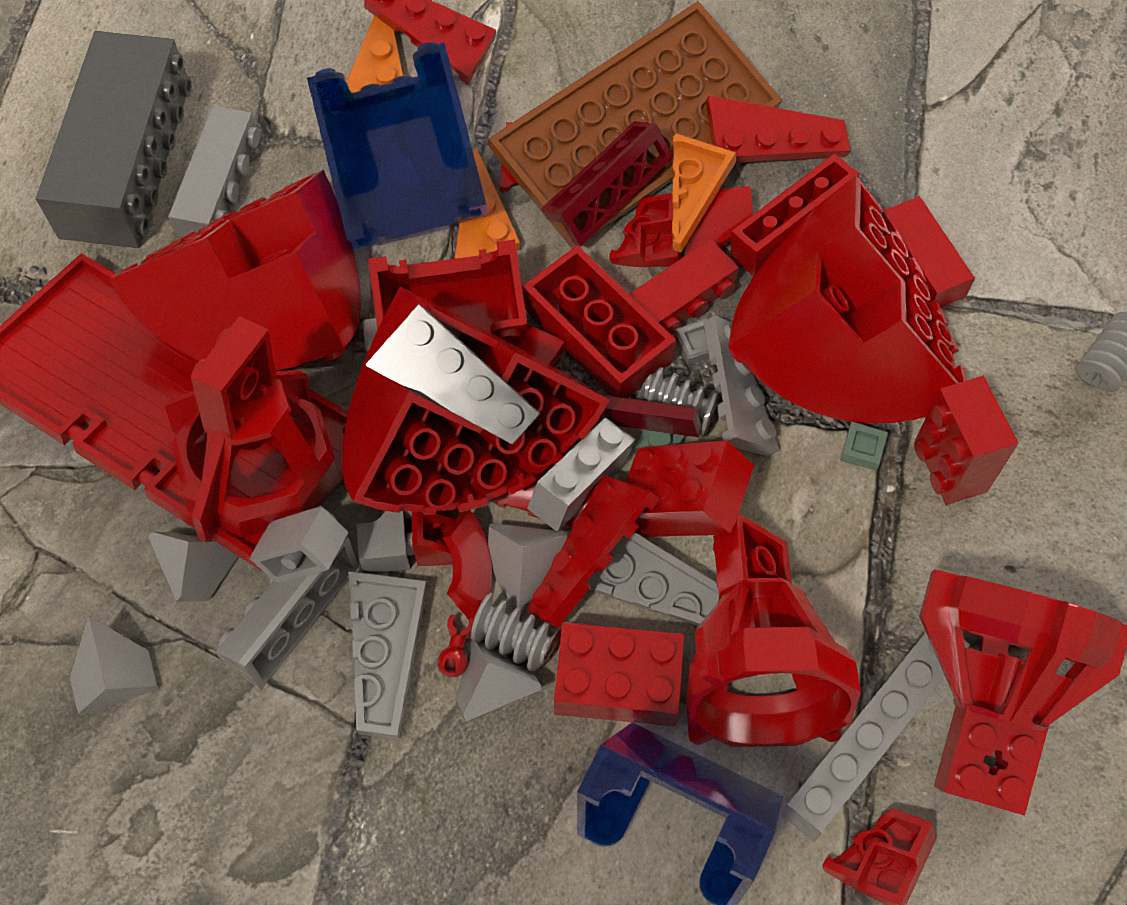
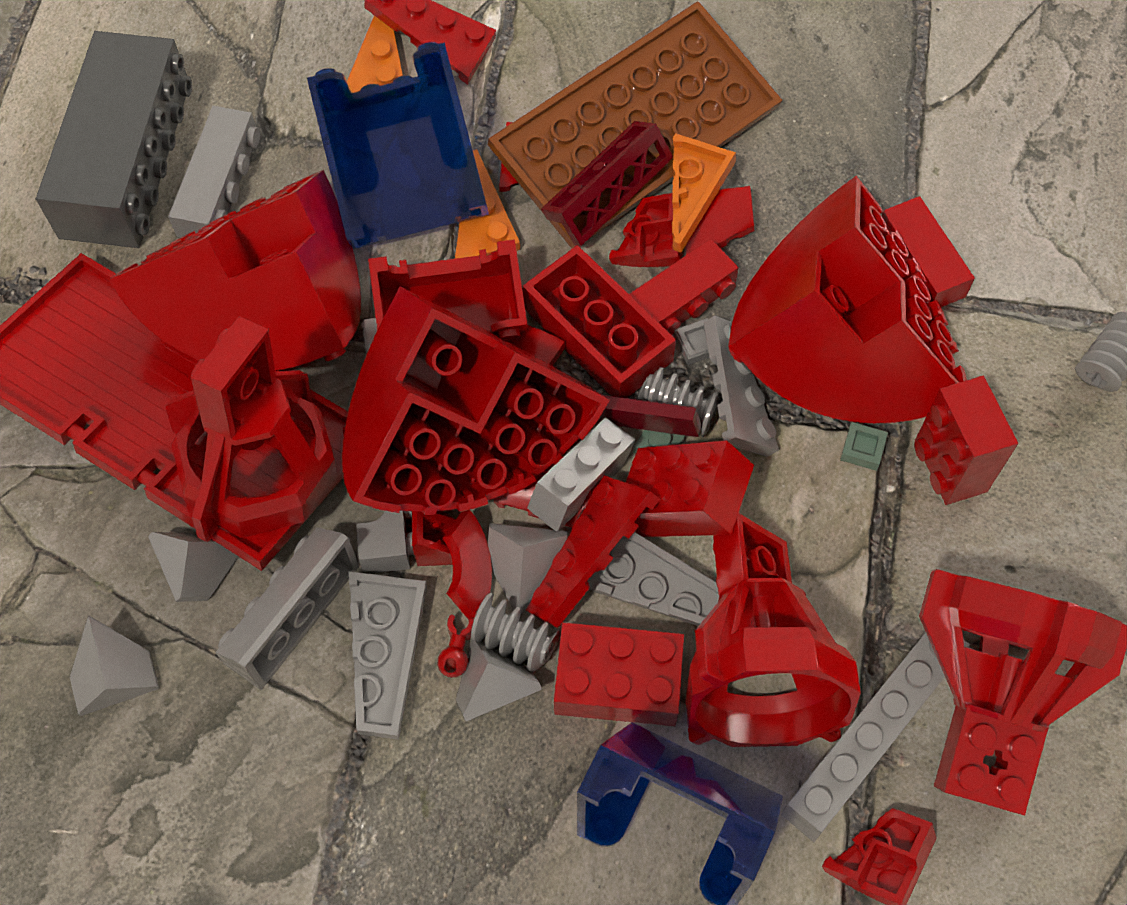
(299, 545): light grey brick -> none
(444, 370): wing -> none
(767, 227): red brick -> none
(773, 133): red wing -> none

